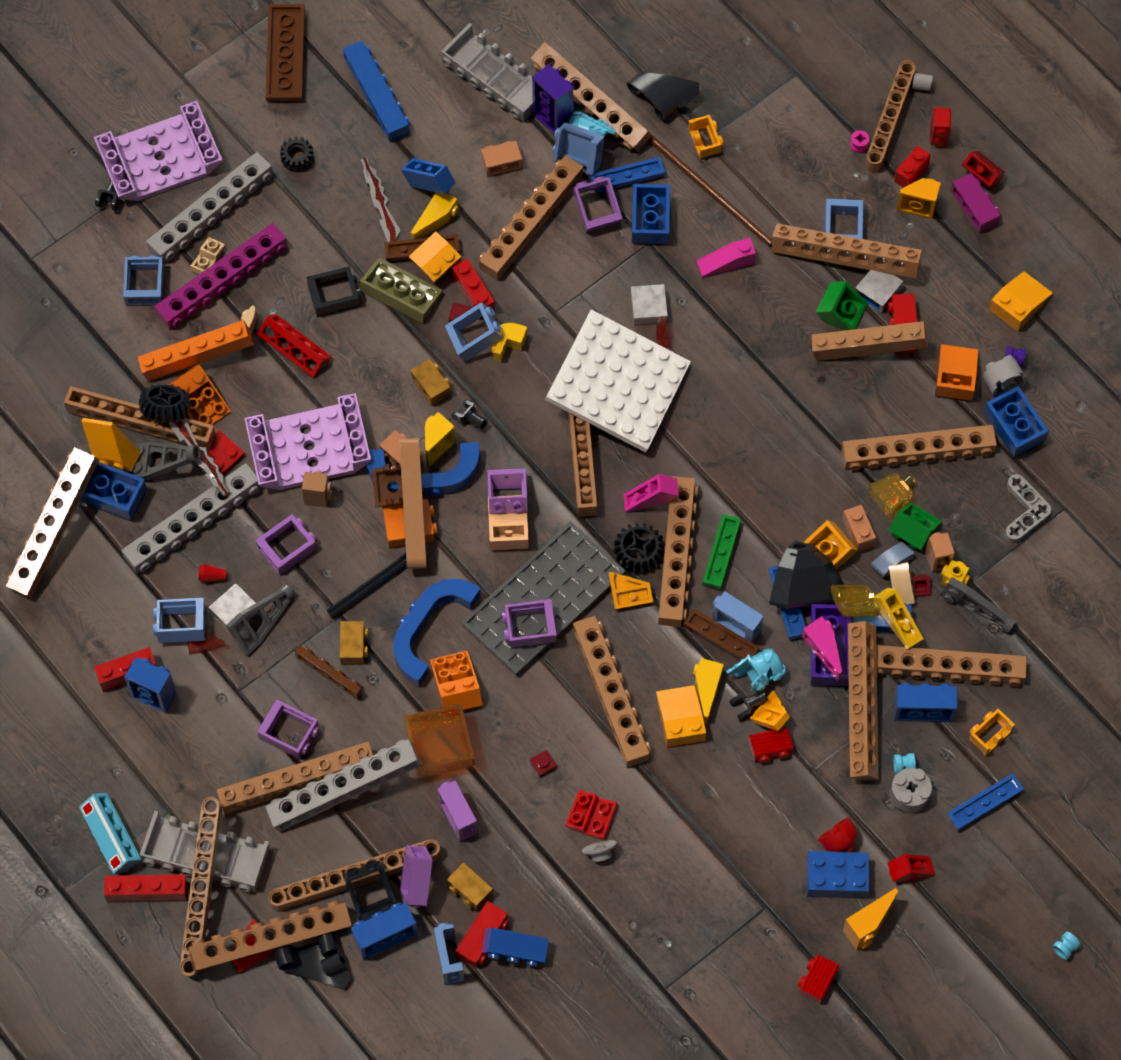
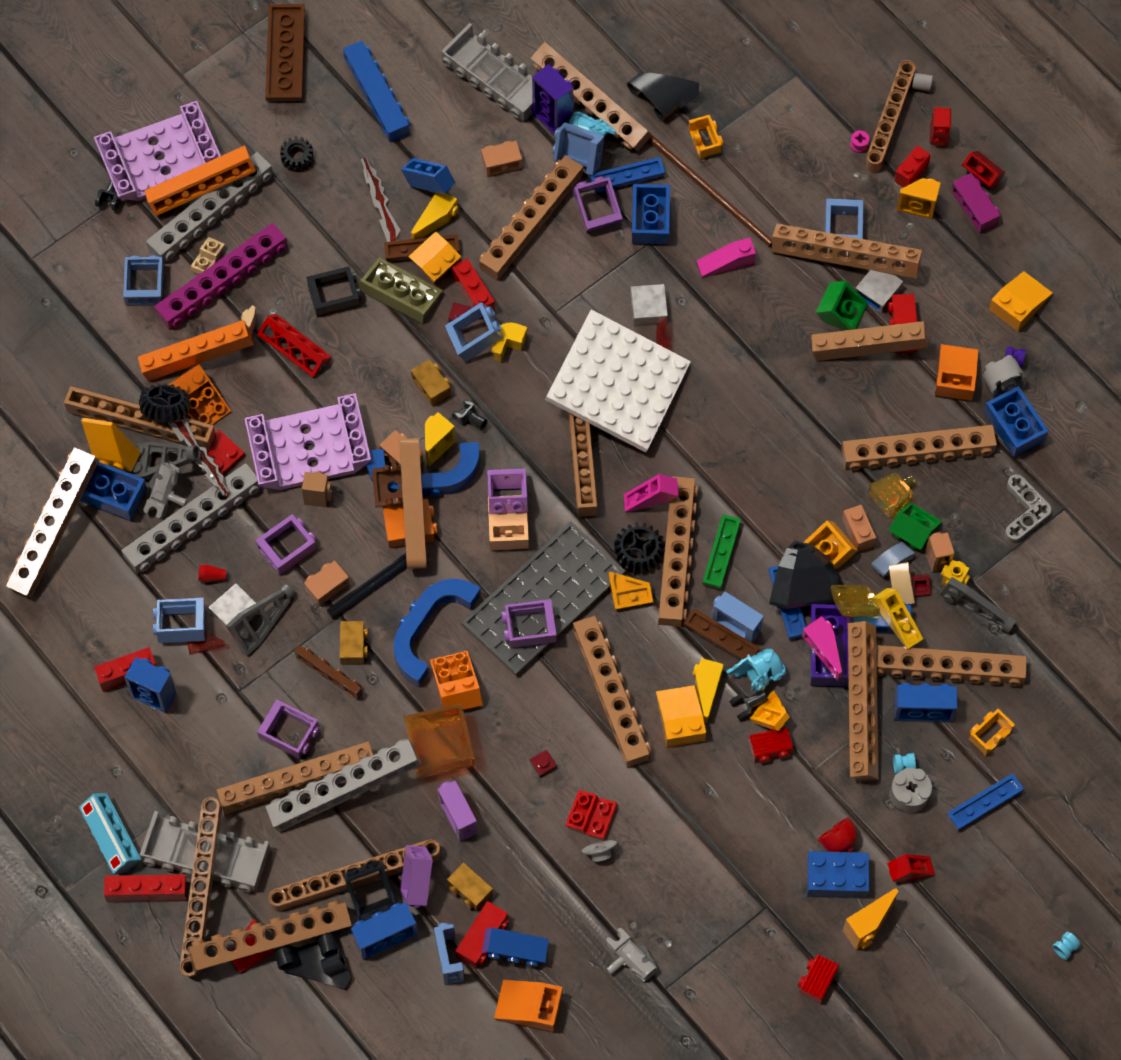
(162, 490): none -> light grey piece
(200, 180): none -> orange brick
(326, 583): none -> nougat brick
(529, 1004): none -> orange slope
(633, 956): none -> light grey piece

